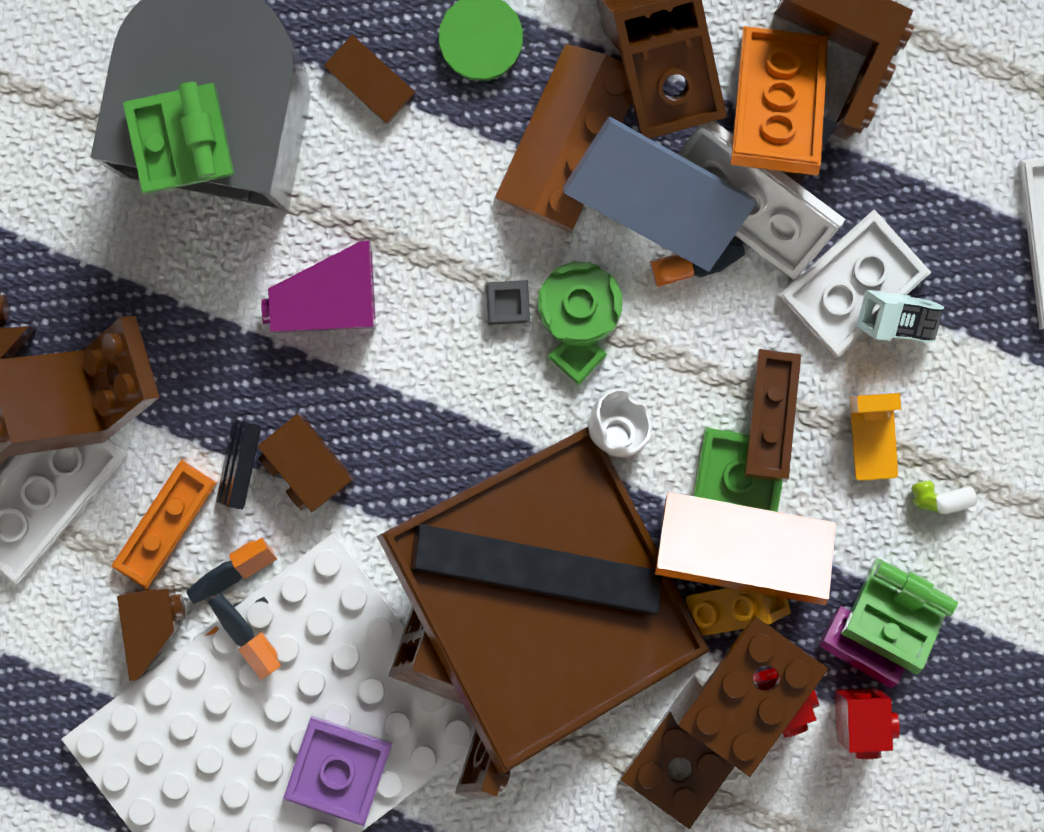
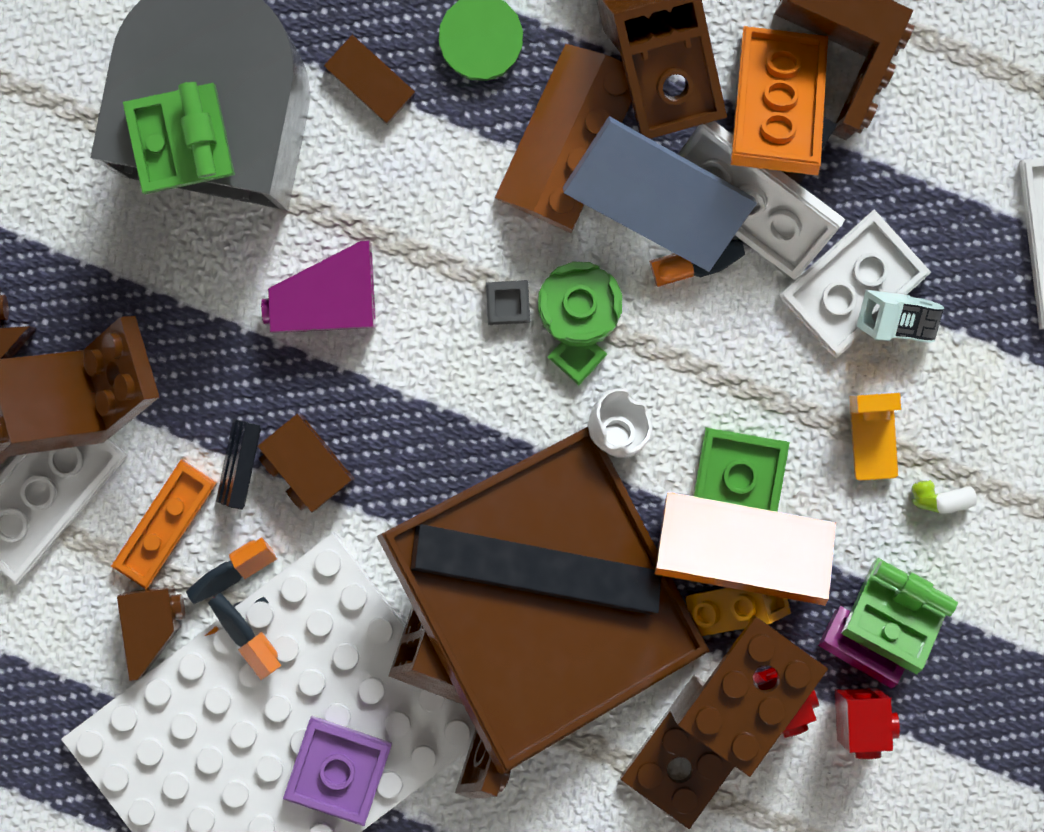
(772, 415): reddish brown plate -> none

